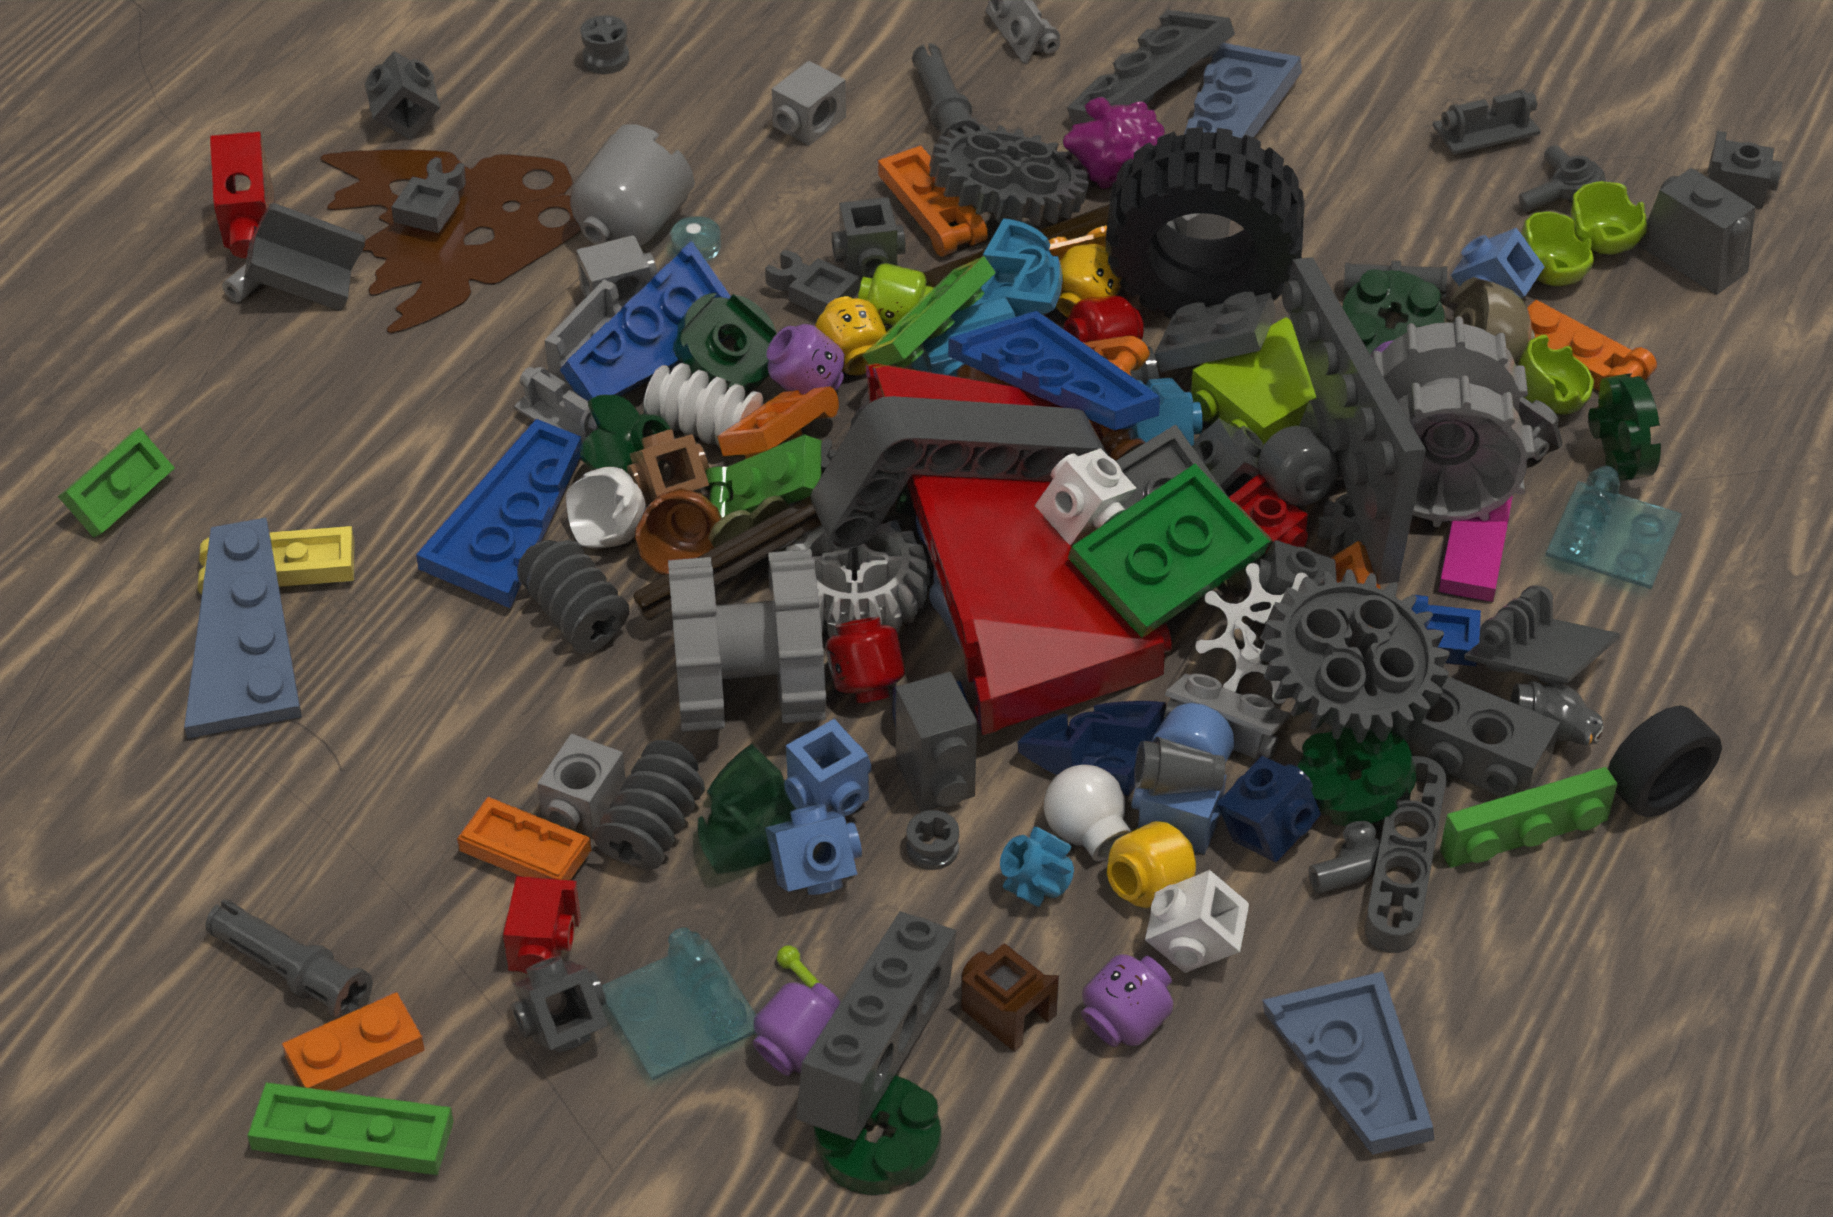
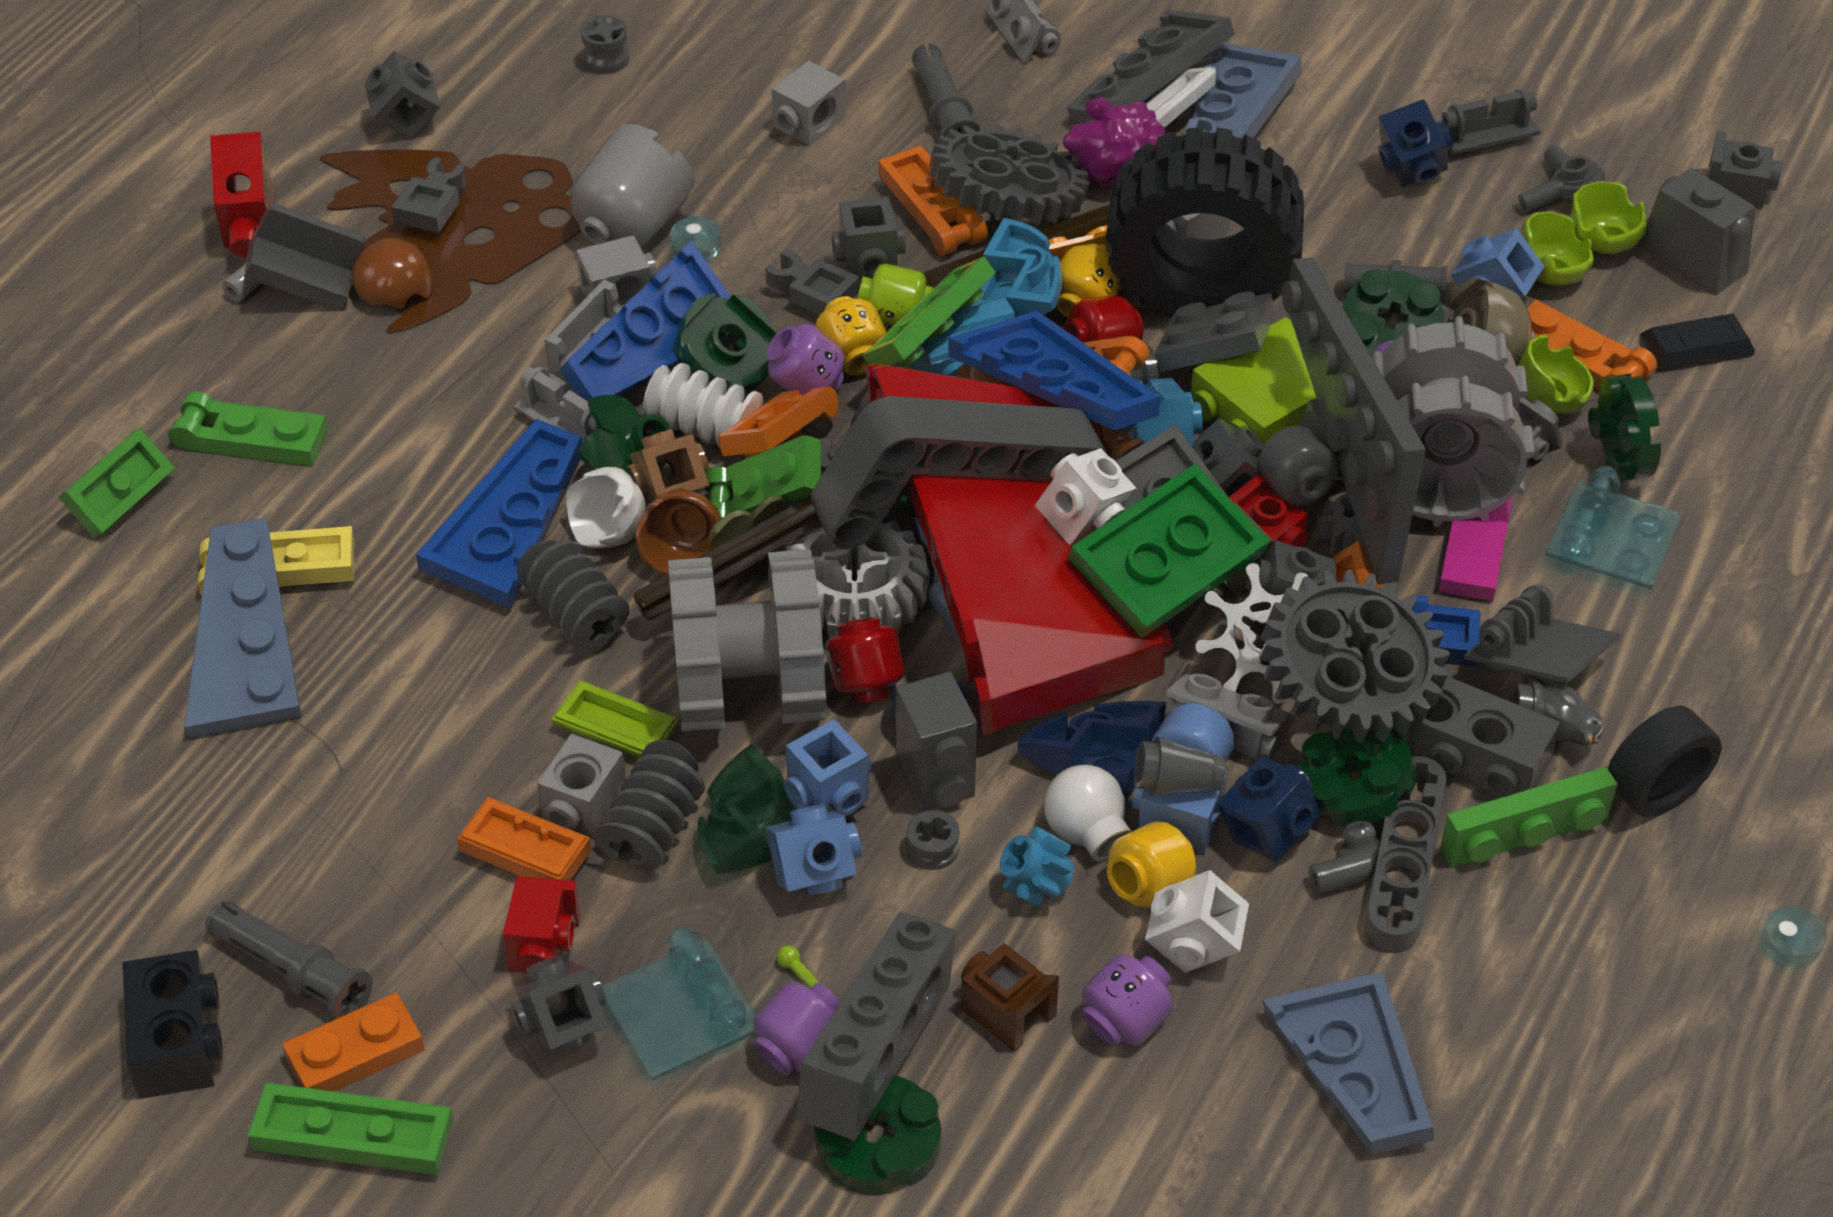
(169, 1009): none -> black brick
(248, 431): none -> bright green plate
(391, 273): none -> dark orange hair
(613, 719): none -> lime tile
(1181, 93): none -> white tile
(1413, 143): none -> dark blue brick
(1697, 342): none -> black tile
(1793, 937): none -> clear light blue tile

